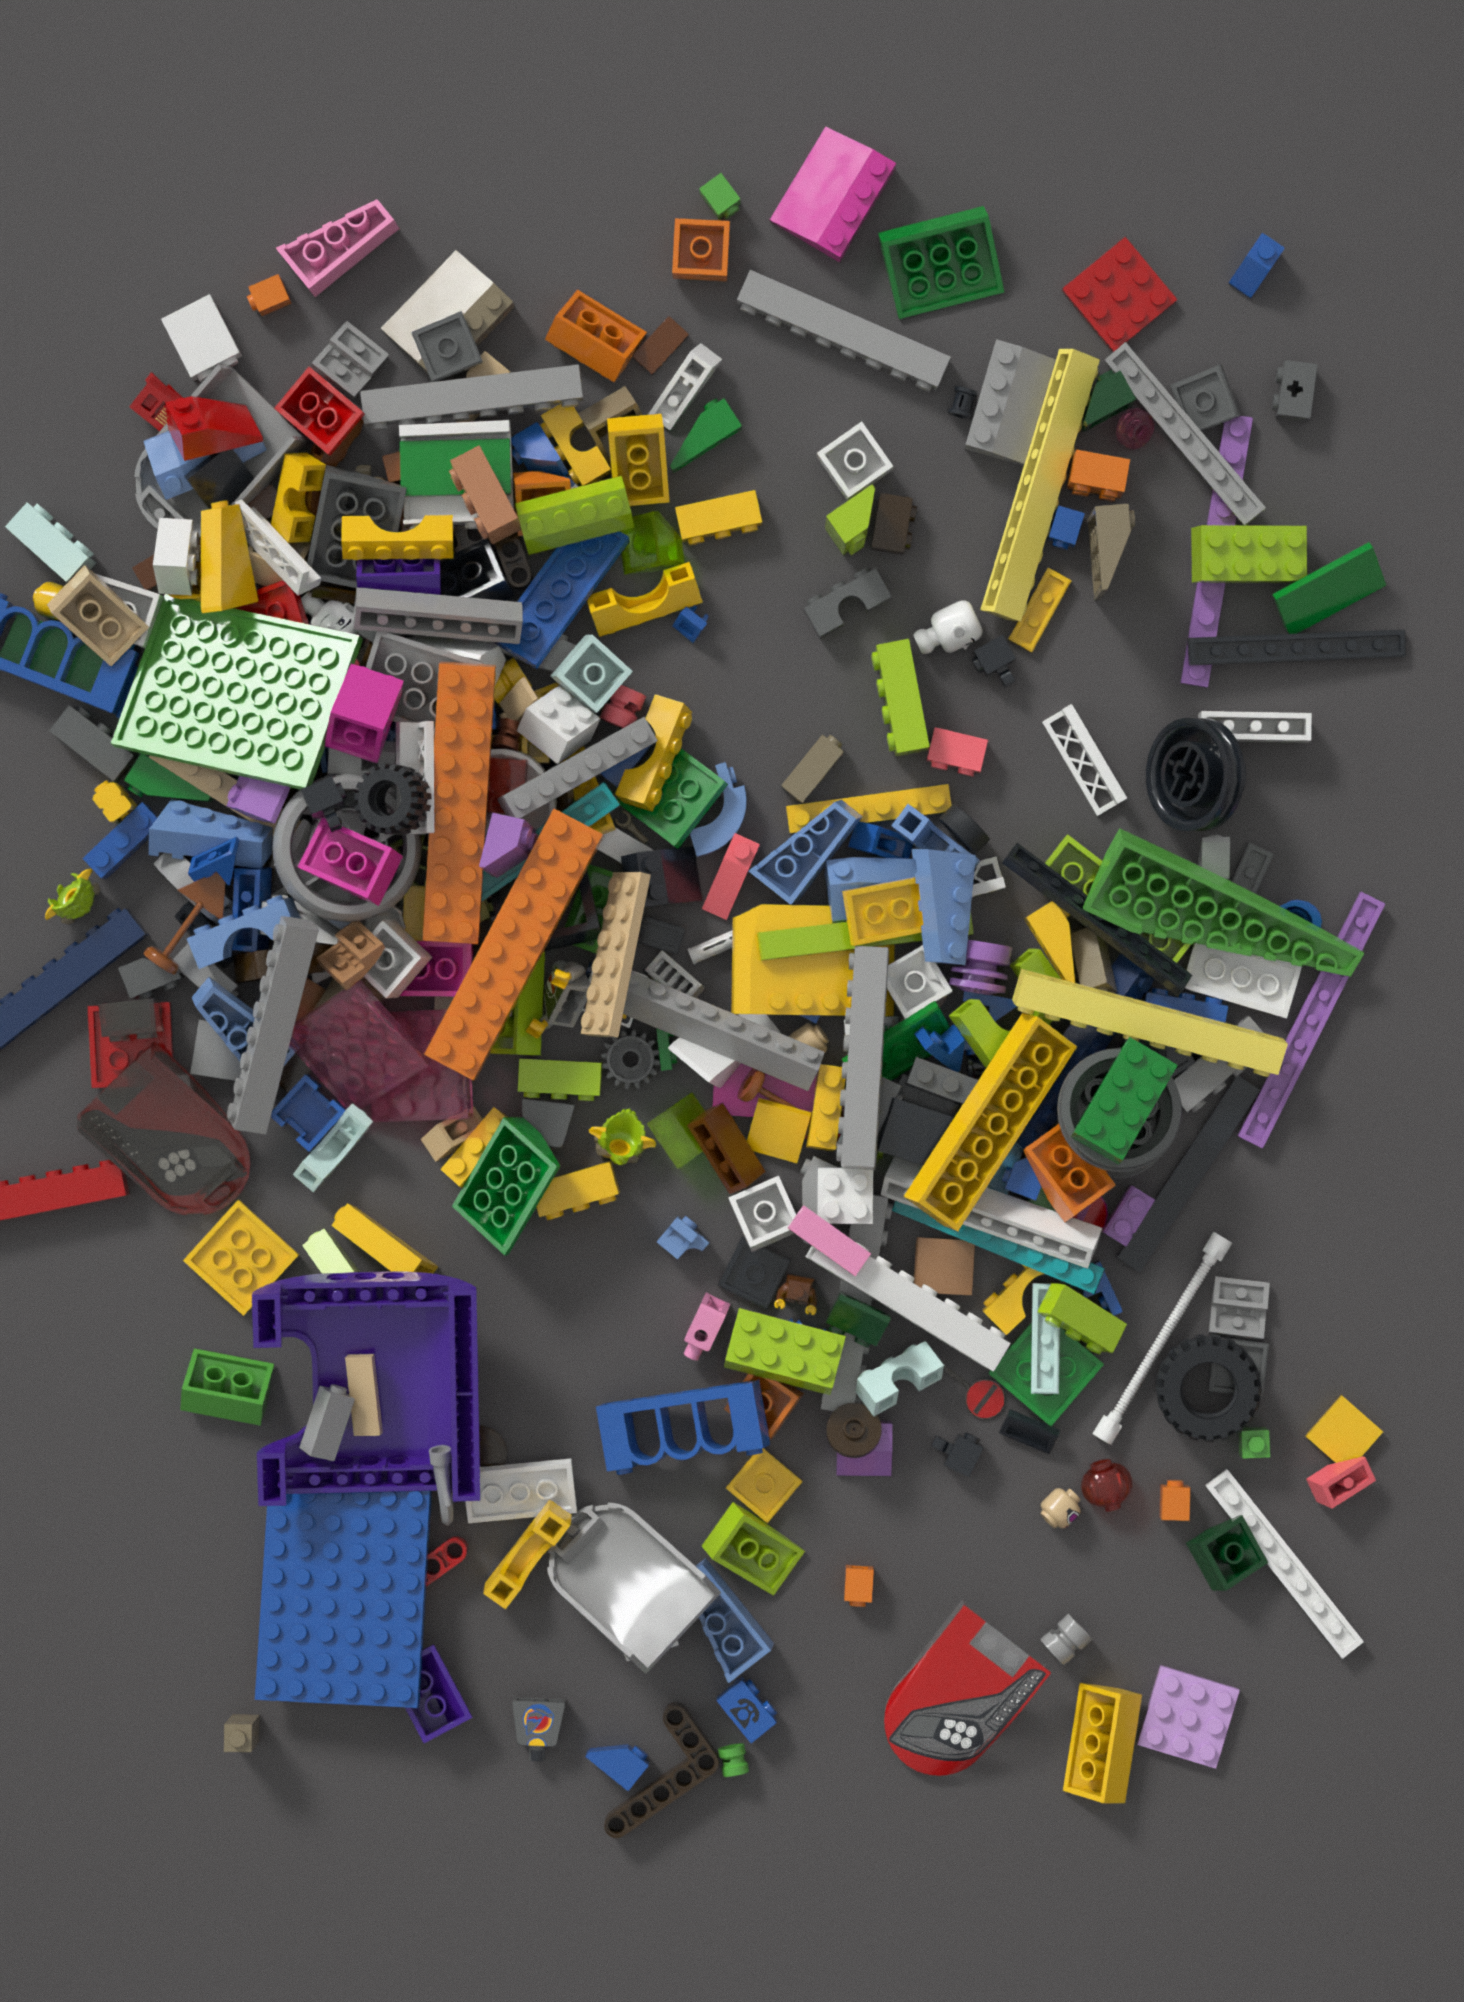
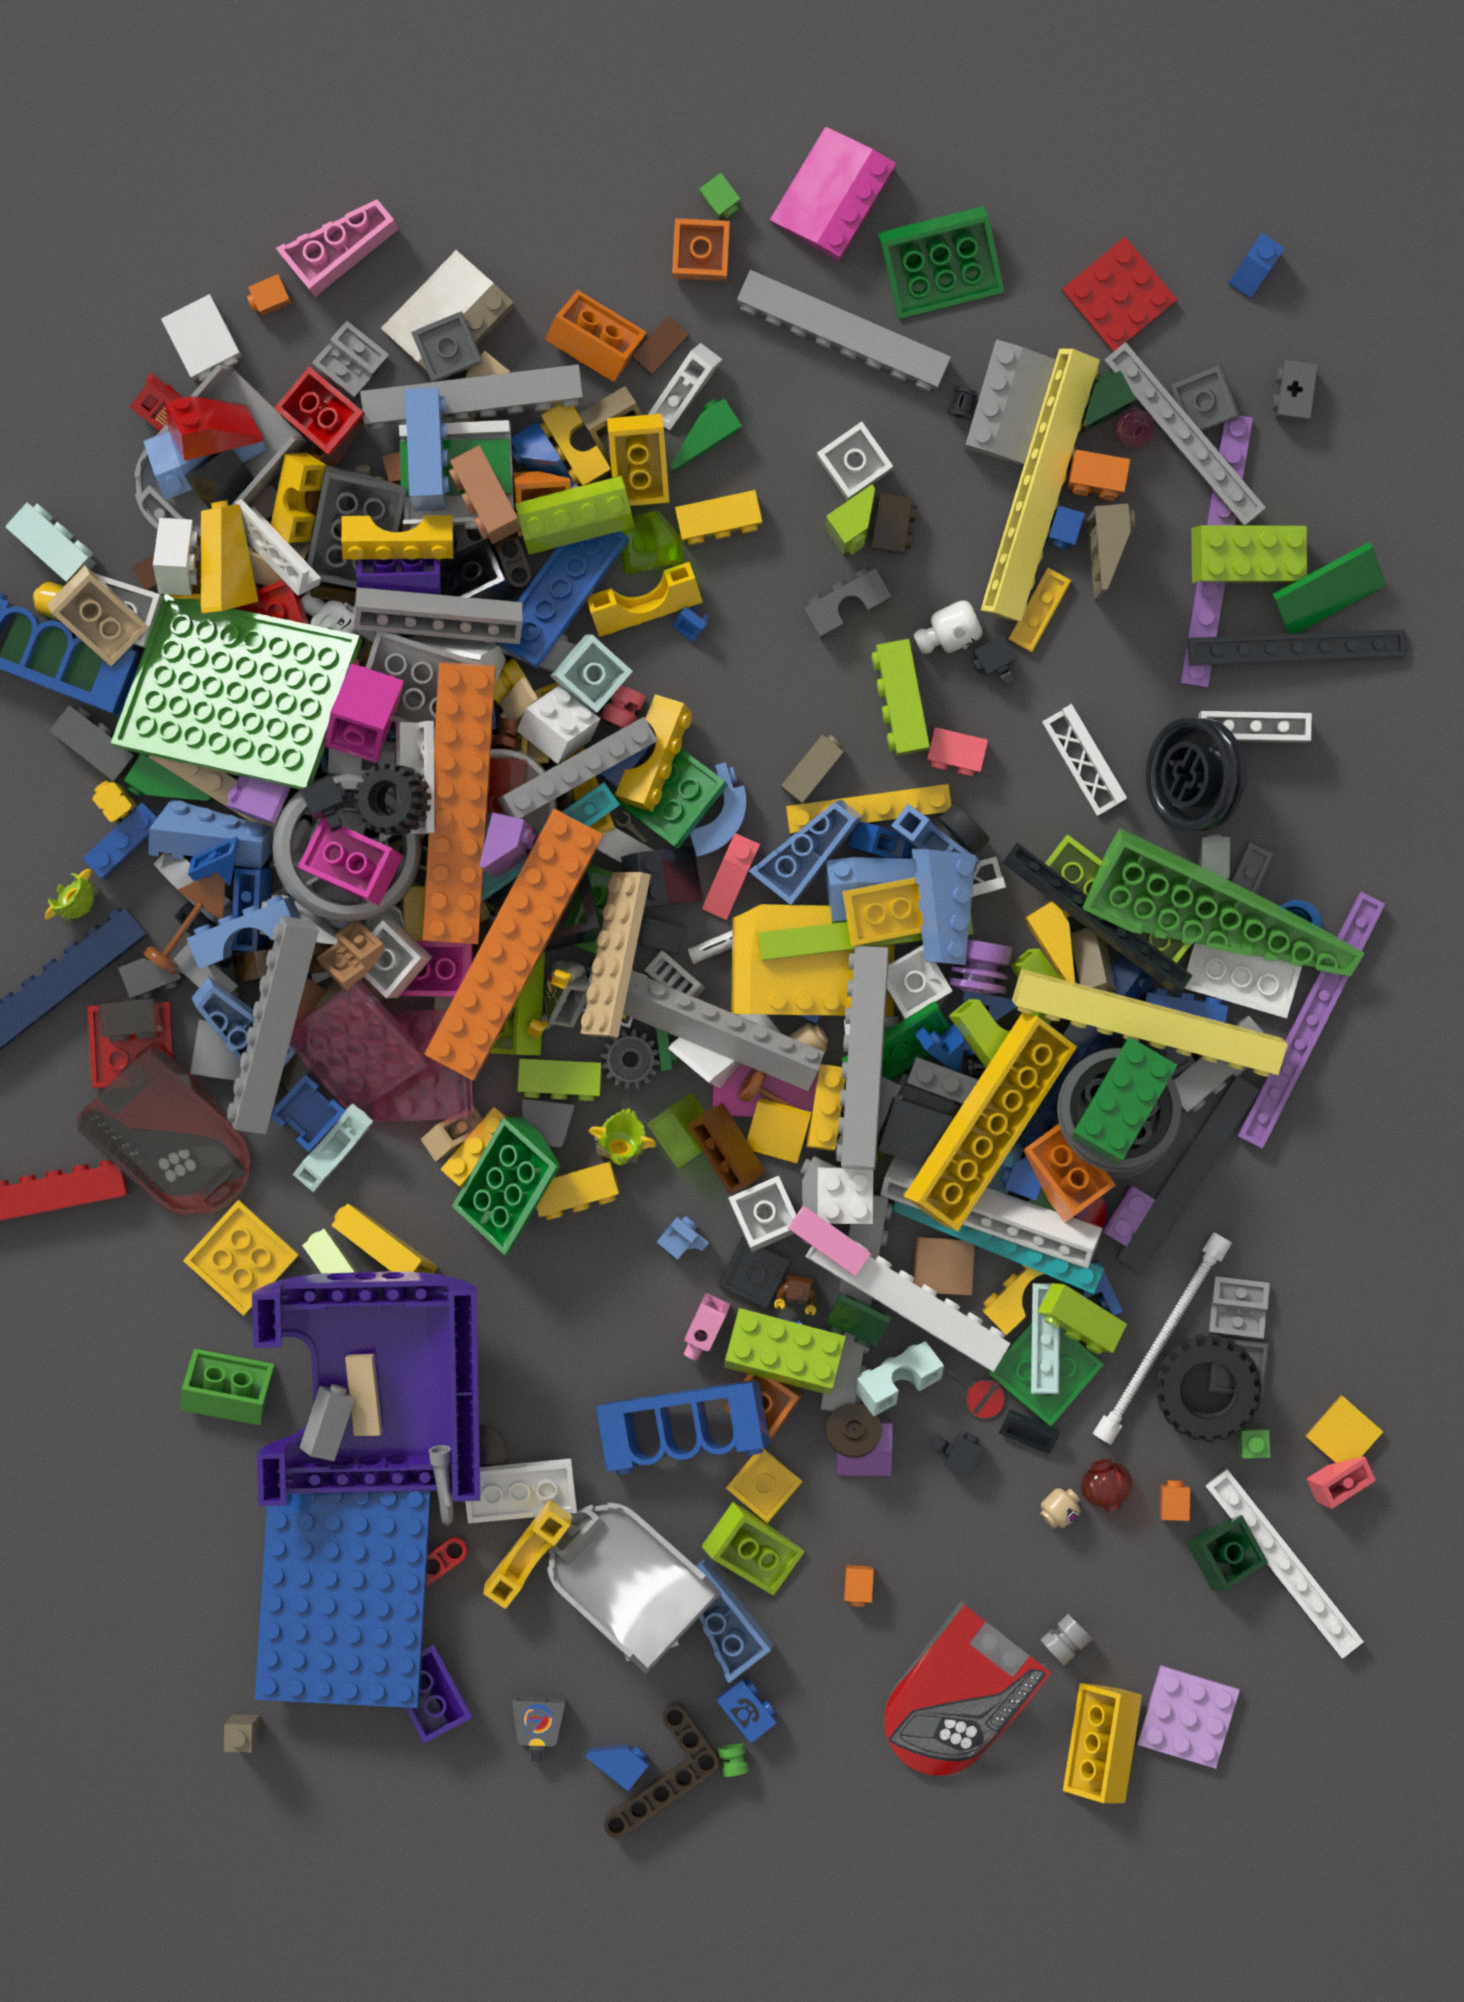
(425, 449): none -> medium blue wedge

